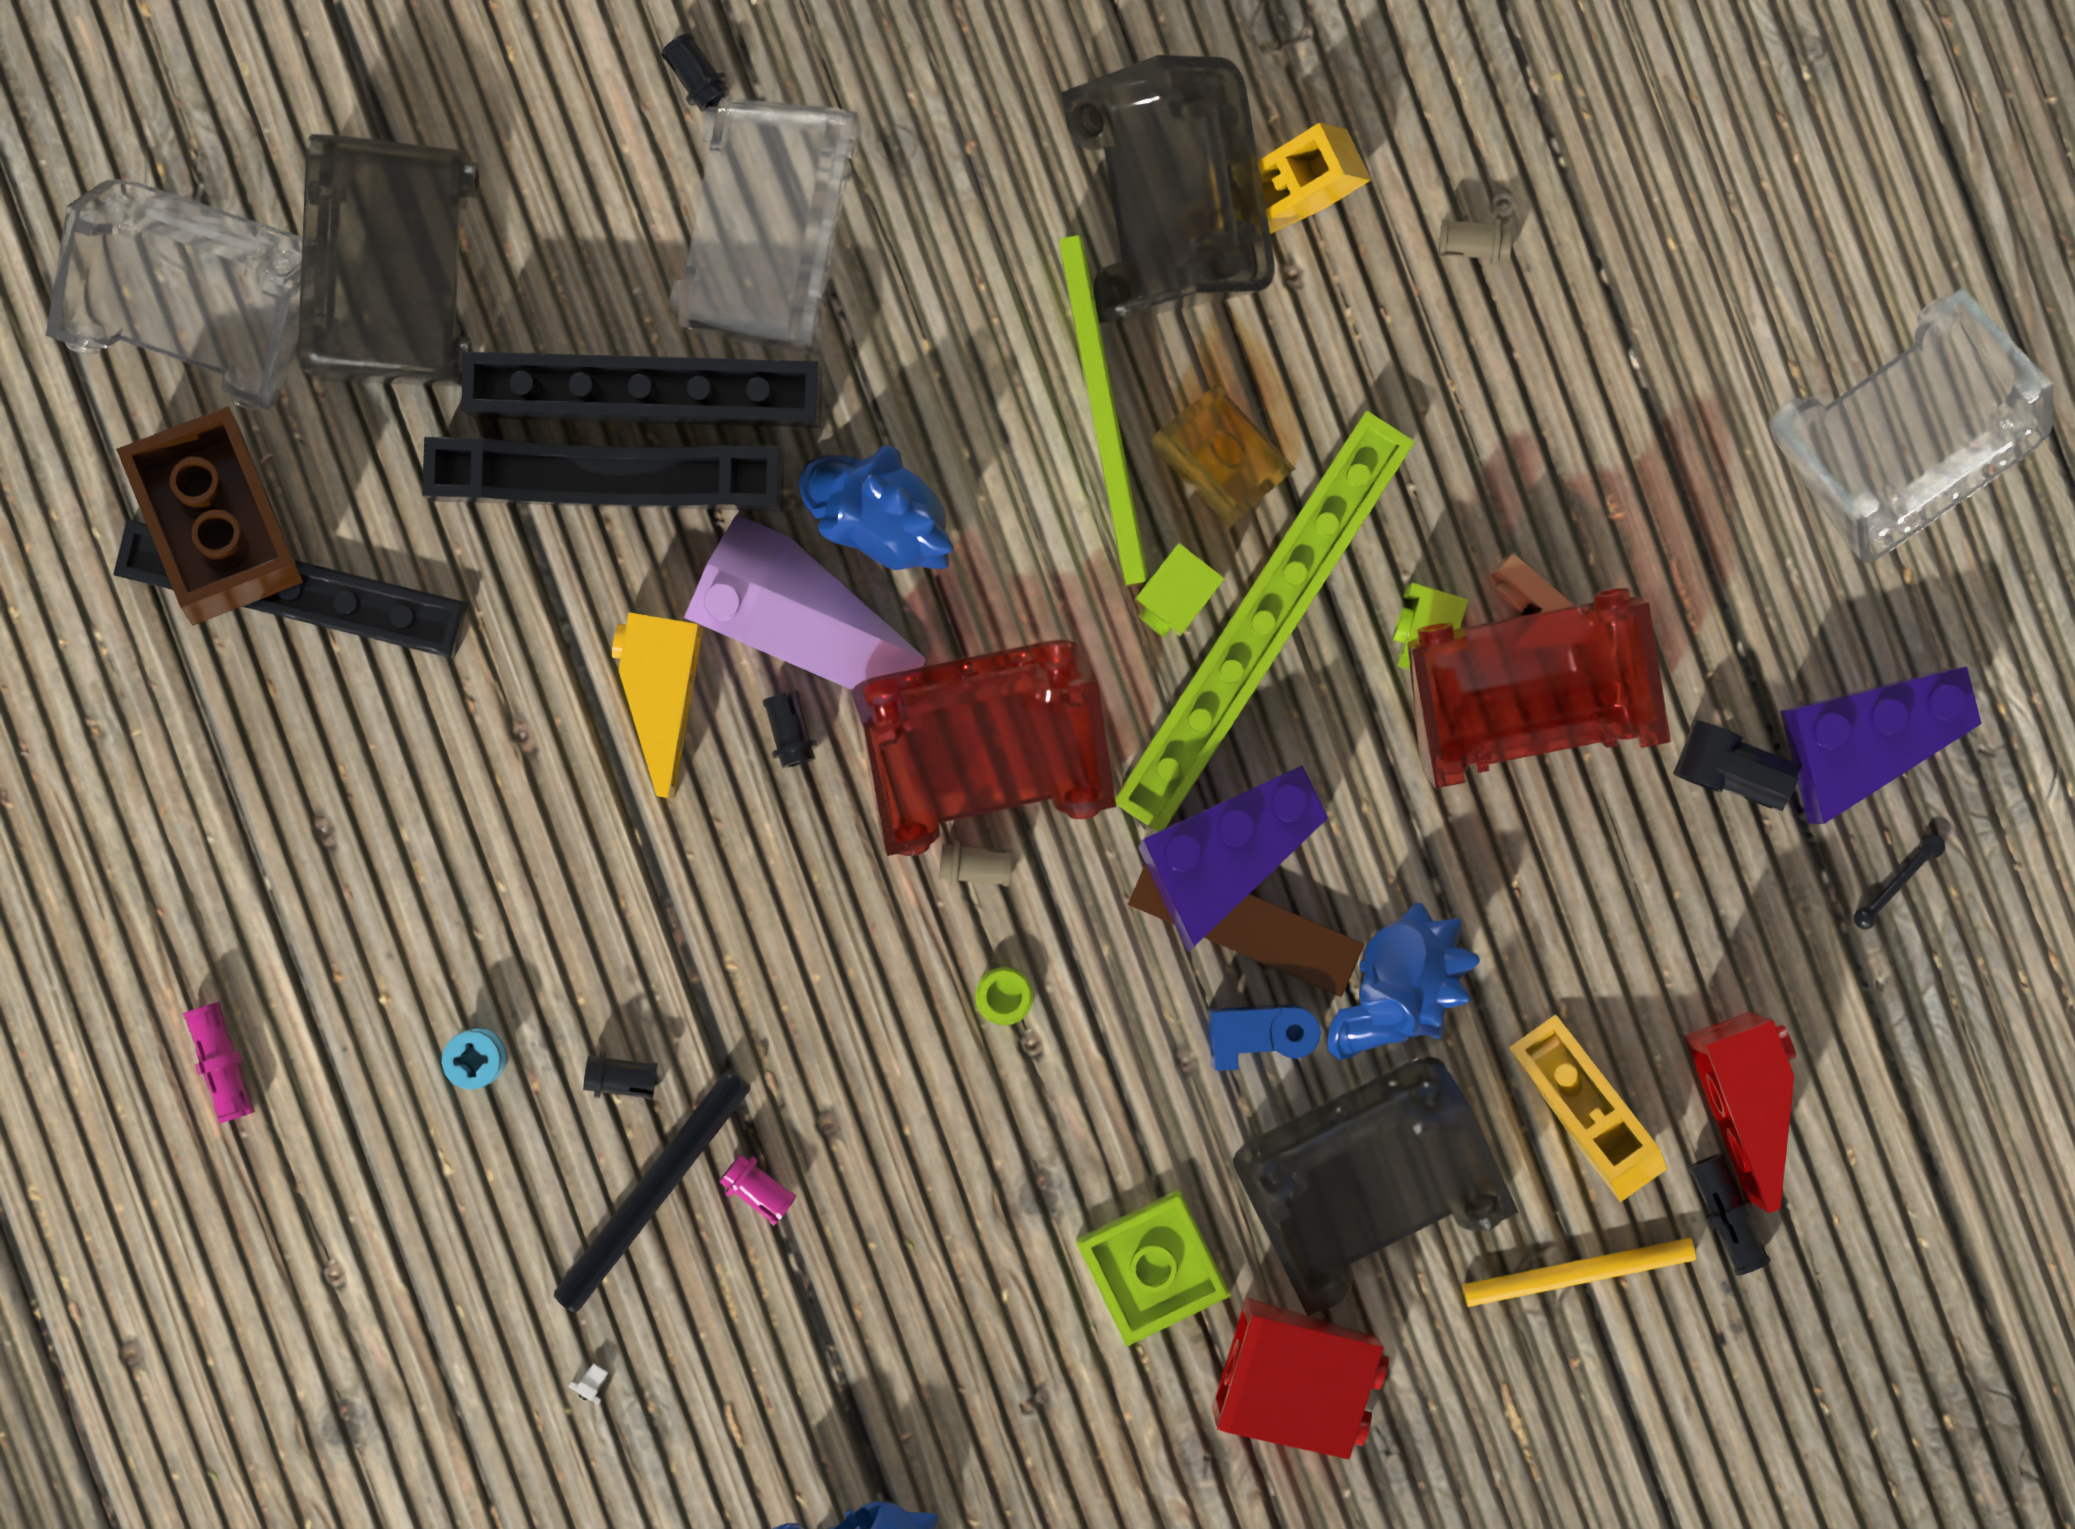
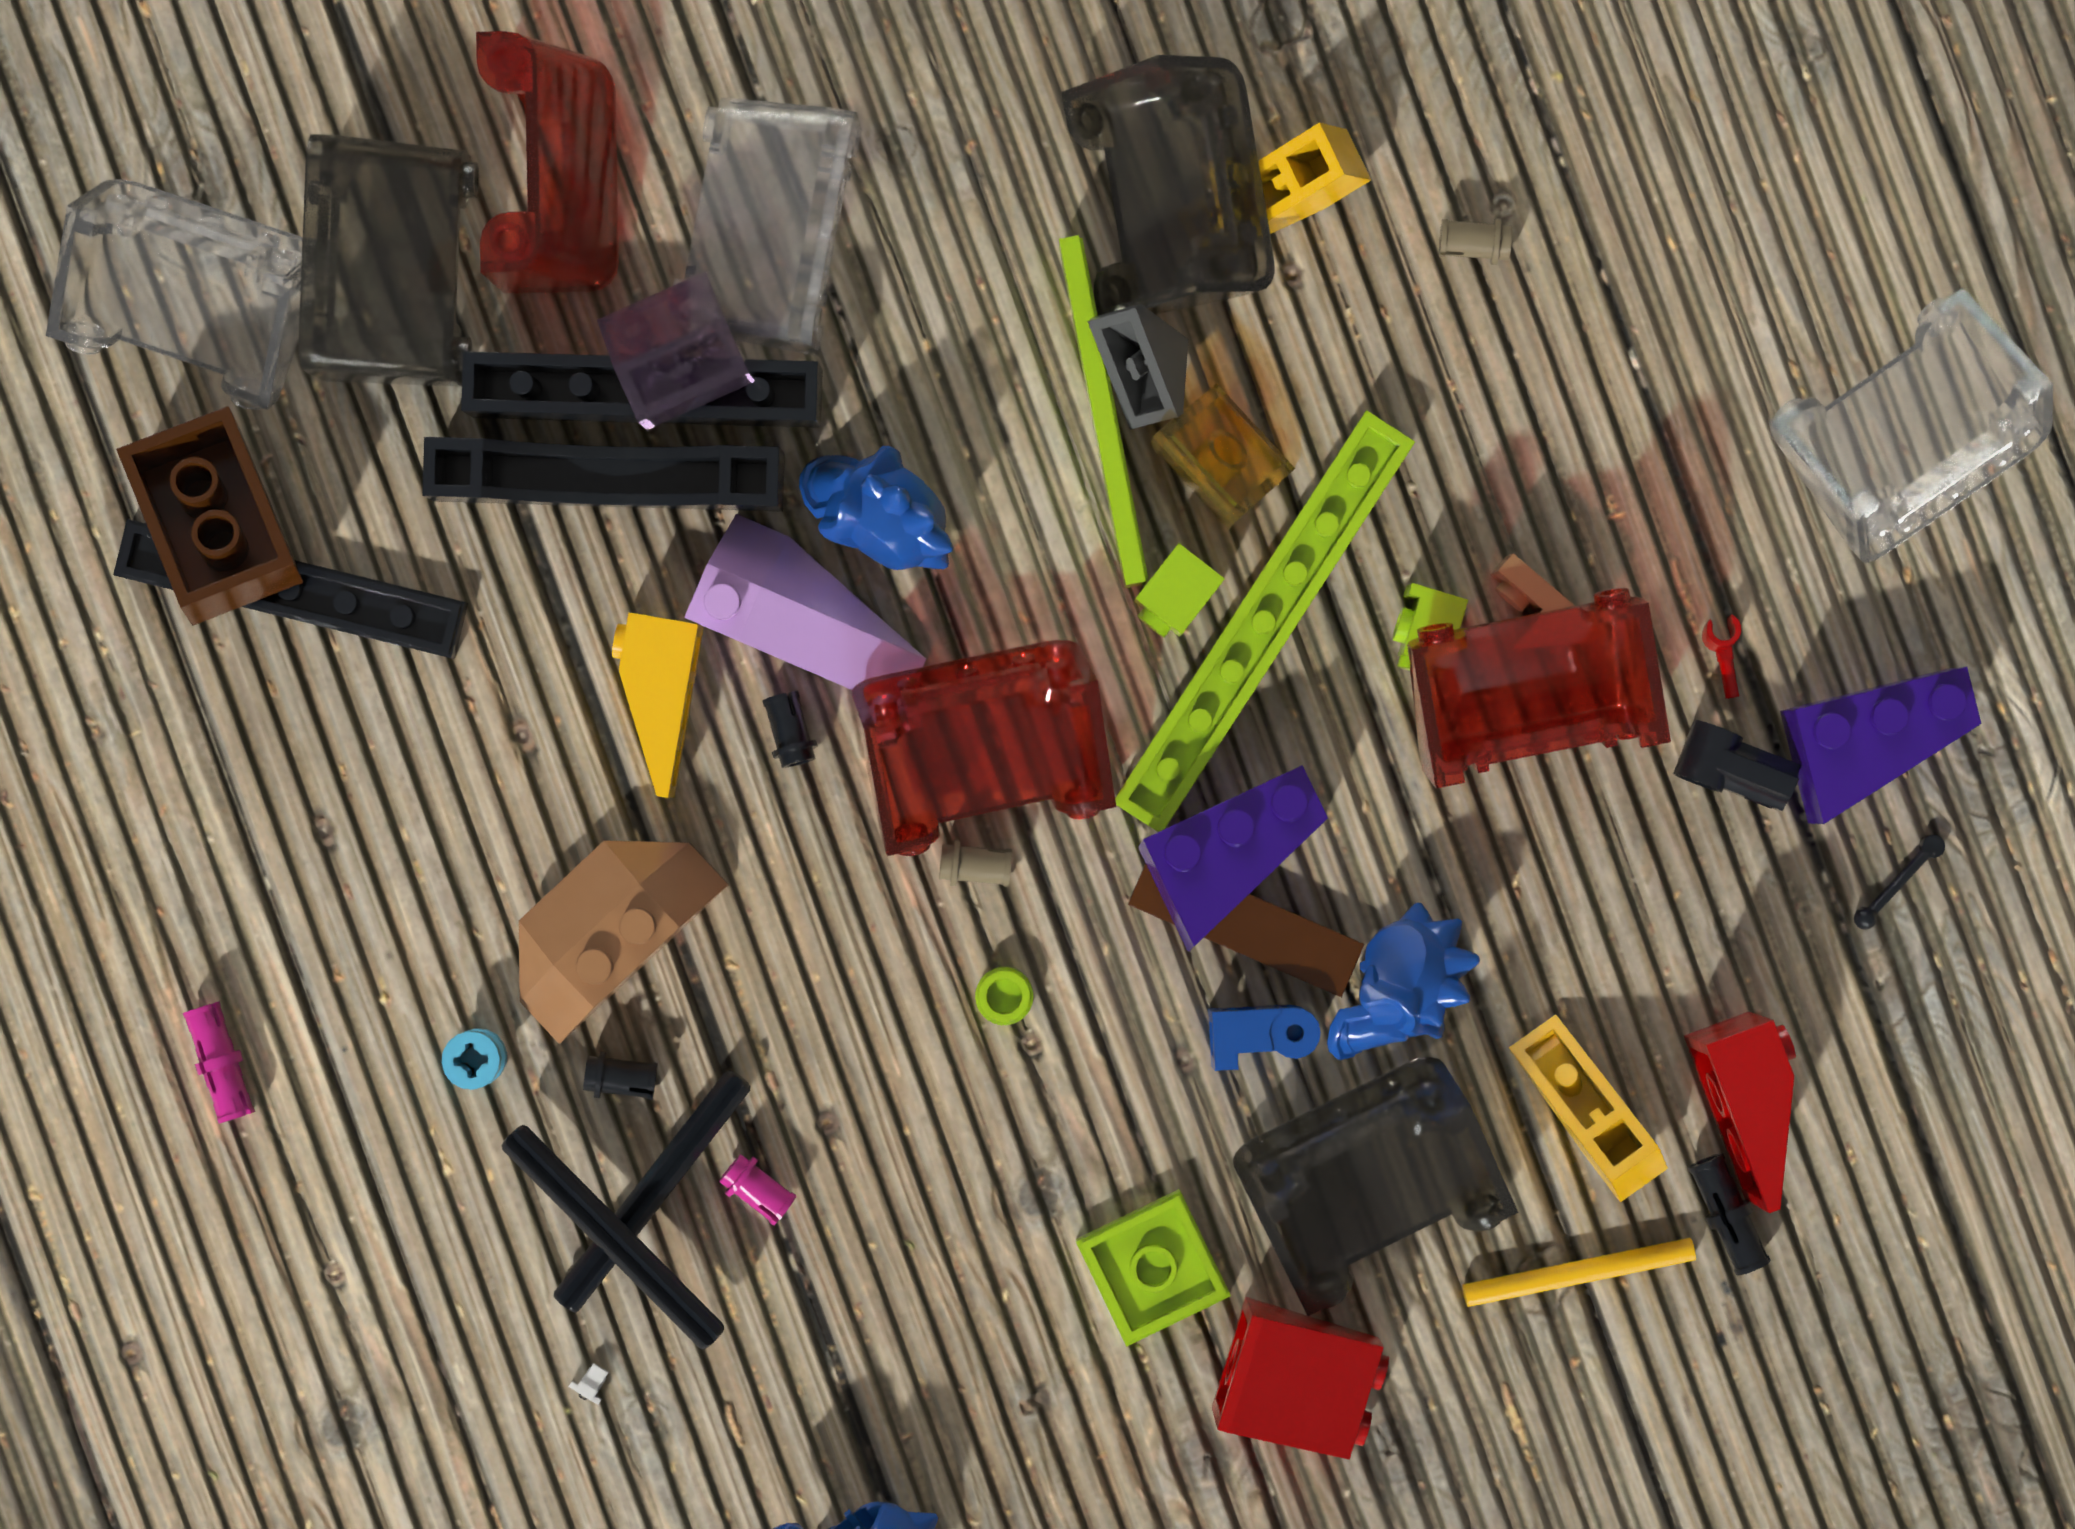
(571, 151): none -> clear red windscreen
(607, 926): none -> medium nougat wedge
(613, 1237): none -> black axle
(674, 351): none -> clear purple slope
(695, 72): black pin -> none
(1143, 362): none -> dark grey slope
(1724, 653): none -> red hand

